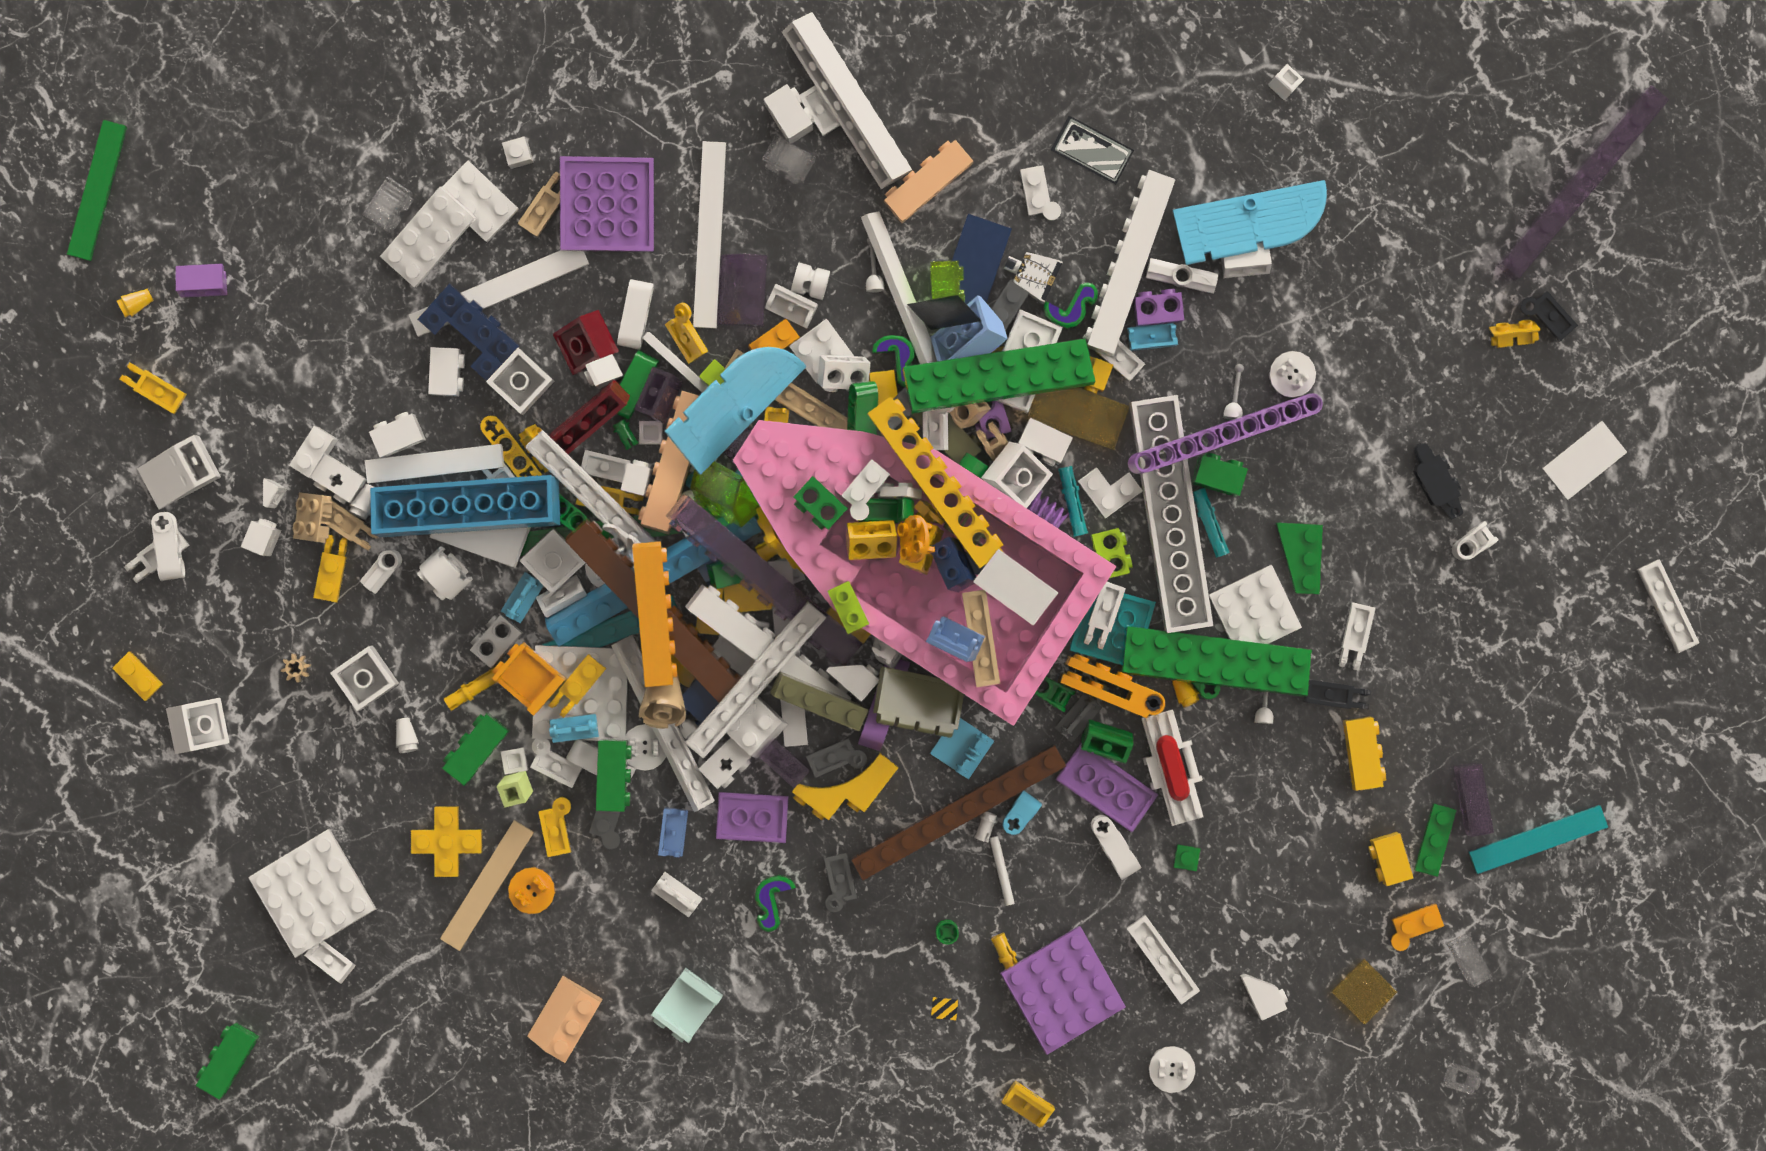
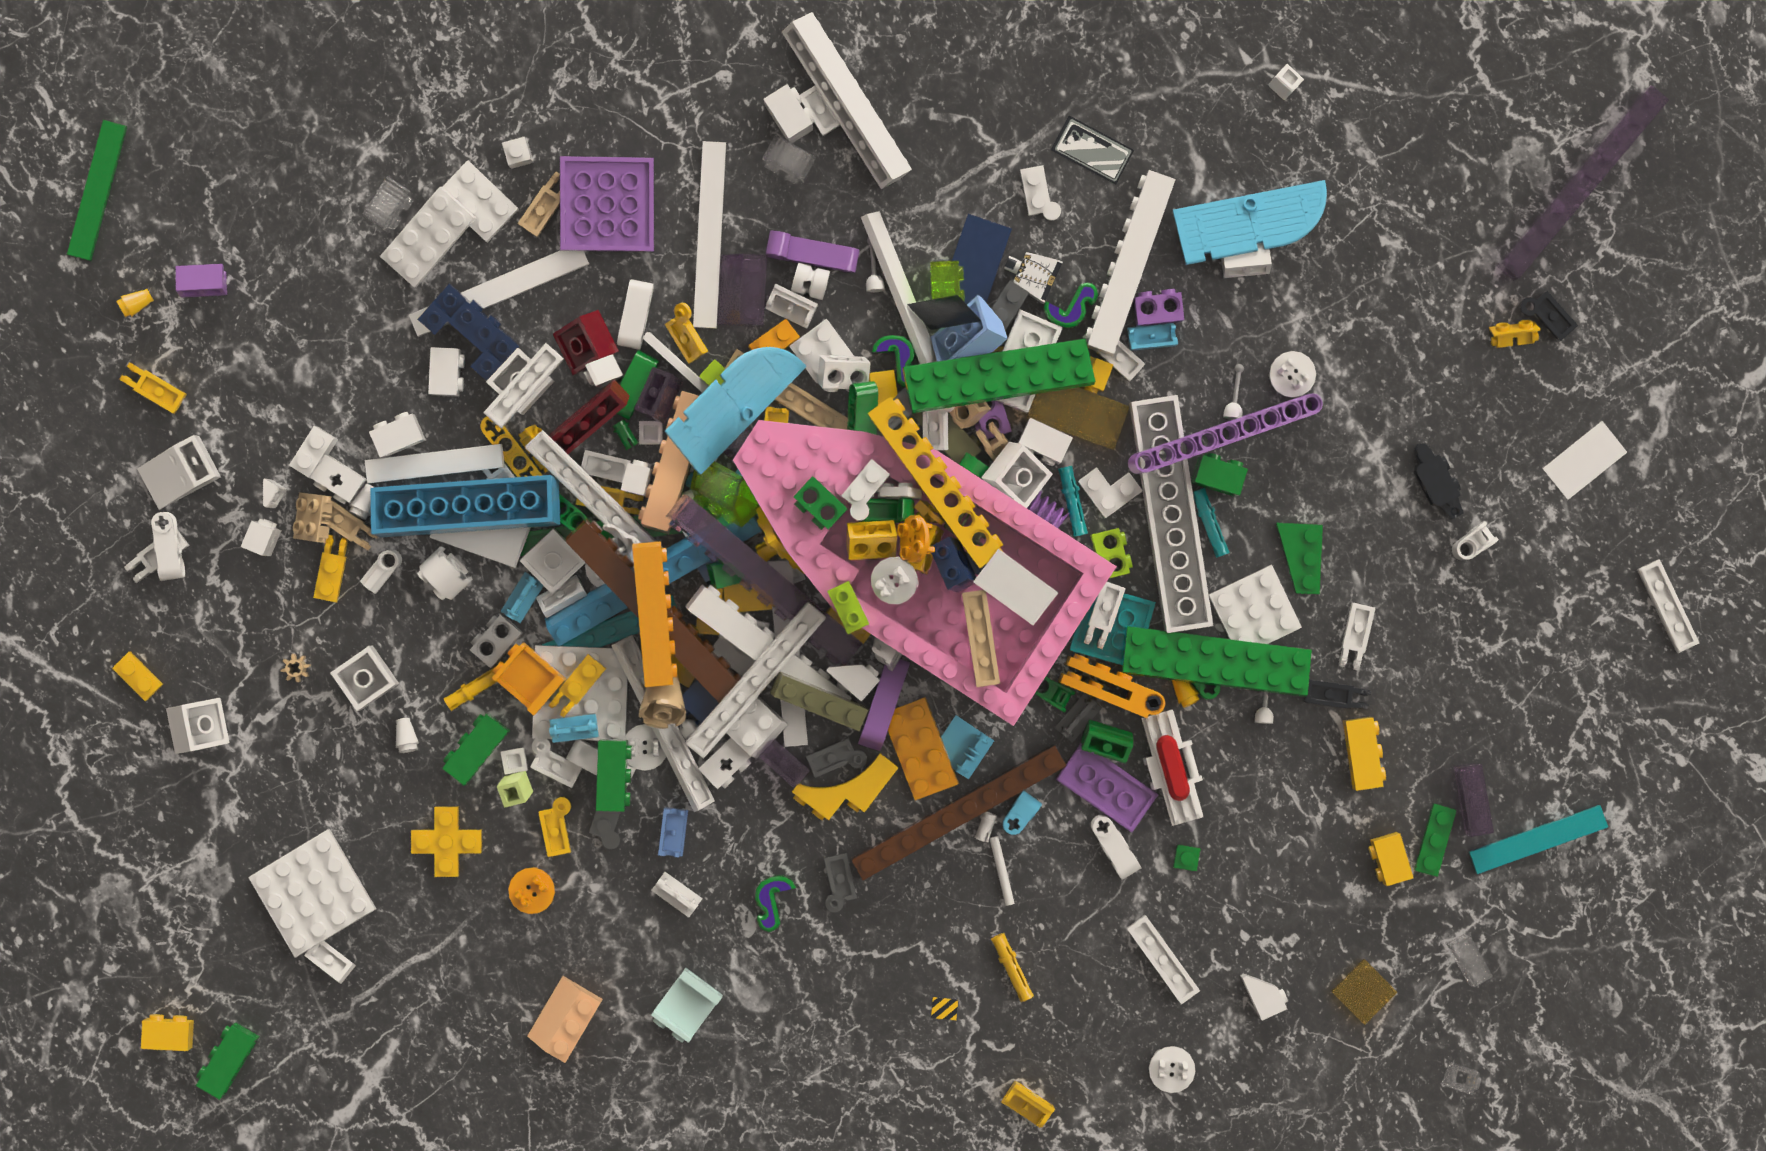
(167, 1034): none -> yellow brick
(487, 885): tan tile -> none
(523, 385): none -> white tile
(752, 817): medium lavender tile -> none
(811, 252): none -> medium lavender beam
(902, 573): none -> white plate
(917, 702): olive hinge -> none
(921, 749): none -> light orange plate
(928, 181): light nougat brick -> none
(947, 935): green wheel -> none
(955, 639): medium blue hinge -> none
(1062, 990): medium lavender plate -> none
(1166, 273): white piece -> none
(1415, 924): light orange hinge -> none

